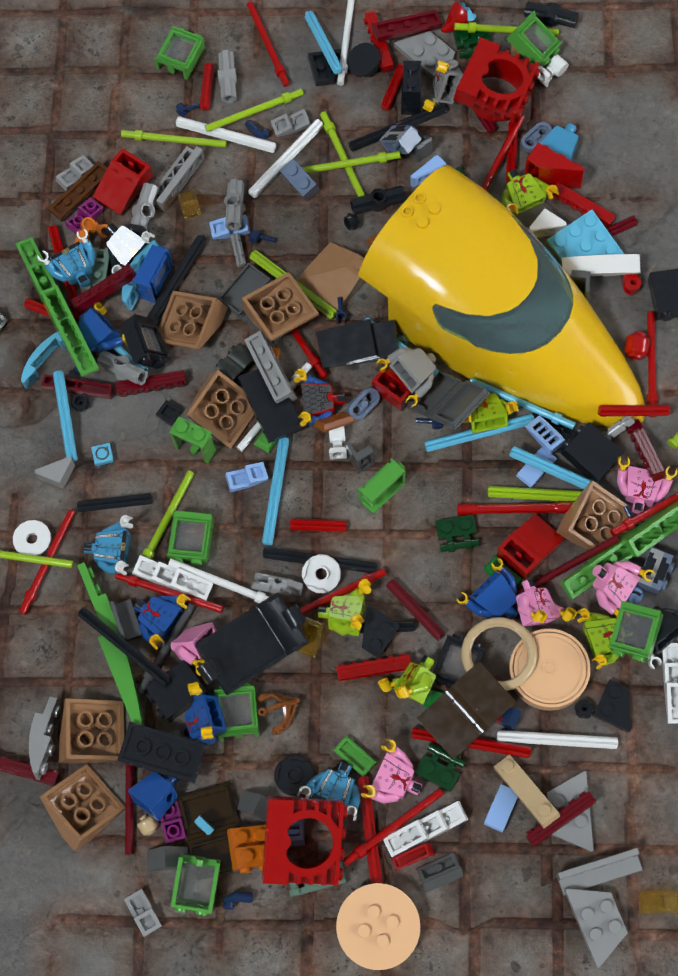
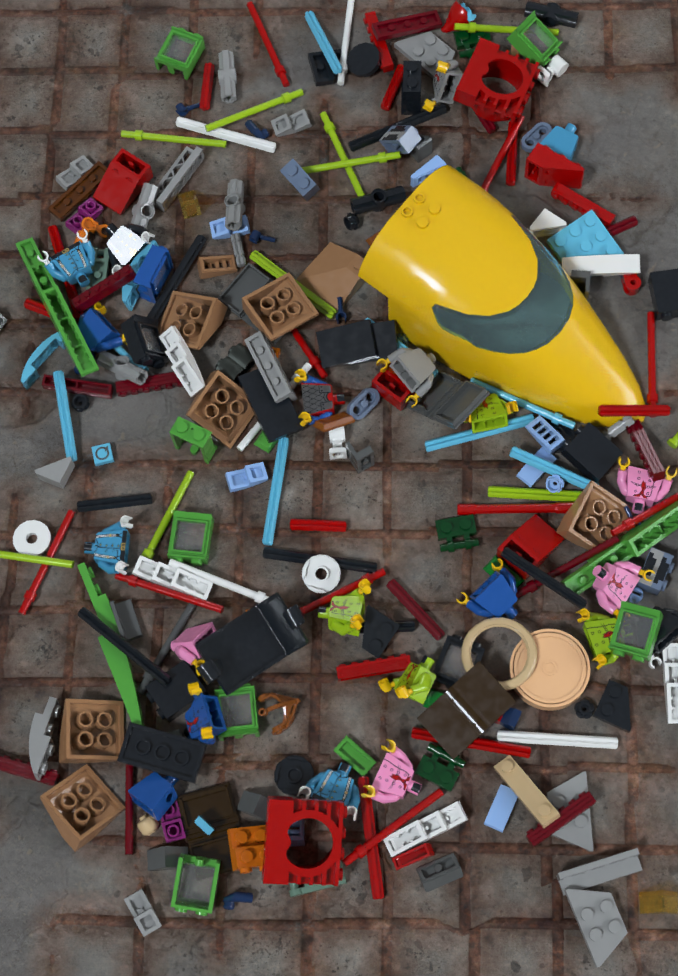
(159, 616): blue torso -> none
(168, 412): black tile -> none
(183, 361): none -> white slope
(217, 271): none -> medium nougat slope
(276, 584): light grey hinge -> none
(287, 156): white axle -> none
(314, 632): clear yellow slope -> none
(378, 926): light nougat brick -> none
(382, 486): bright green window -> none
(435, 425): dark blue hand -> none
(525, 192): lime torso -> none
(538, 607): bright pink torso -> none
(544, 578): none -> black axle
(550, 483): none -> light blue plate
(637, 345): red head -> none

